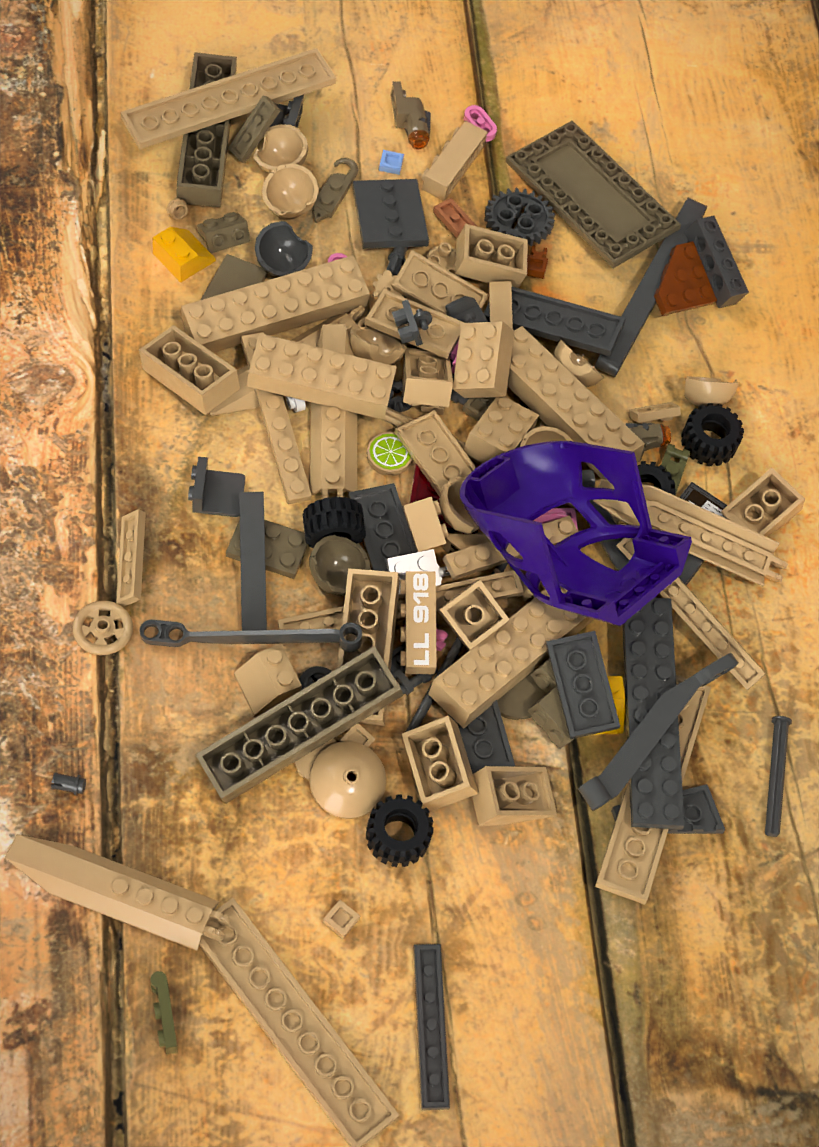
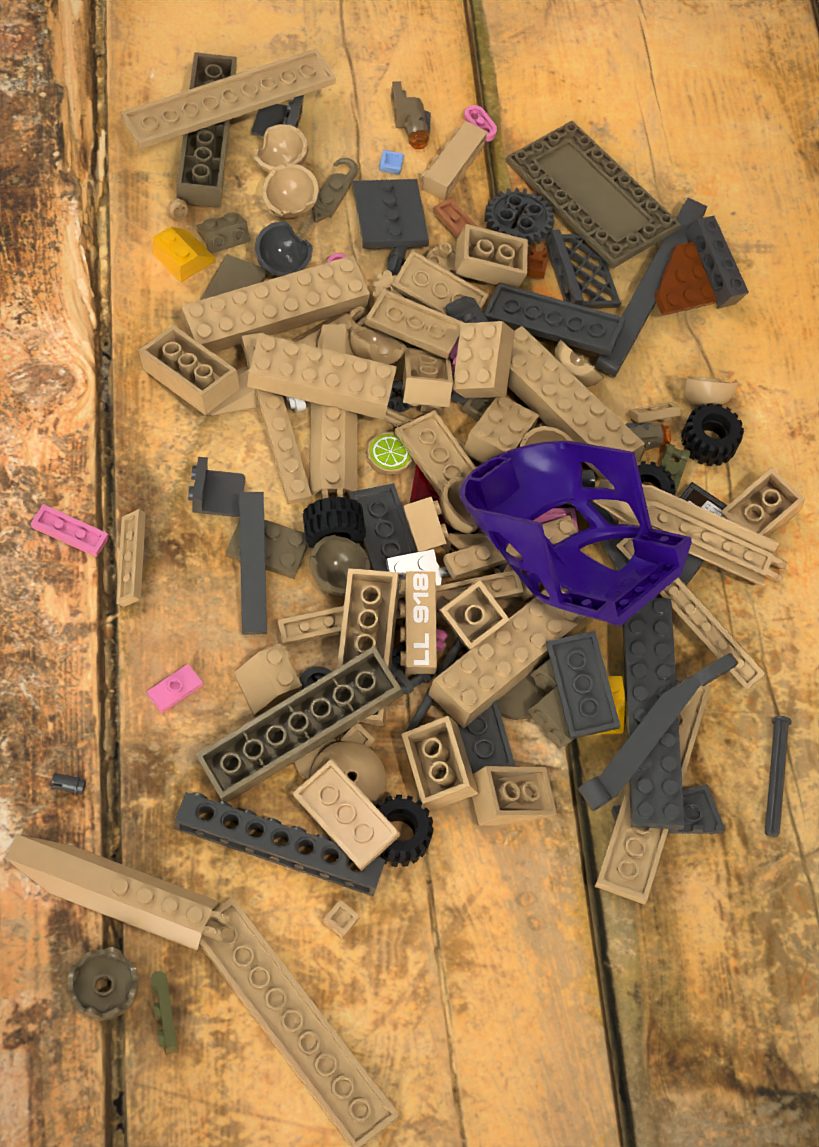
(69, 530): none -> bright pink plate
(99, 965): none -> dark tan plate
(100, 646): tan plate -> none
(174, 688): none -> bright pink plate
(252, 636): dark grey piece -> none
(254, 129): dark tan plate -> none
(265, 848): none -> dark grey brick
(346, 814): none -> tan tile
(419, 320): dark grey hips -> none
(431, 1027): dark grey tile -> none
(501, 302): tan tile -> none
(566, 272): none -> dark grey fence

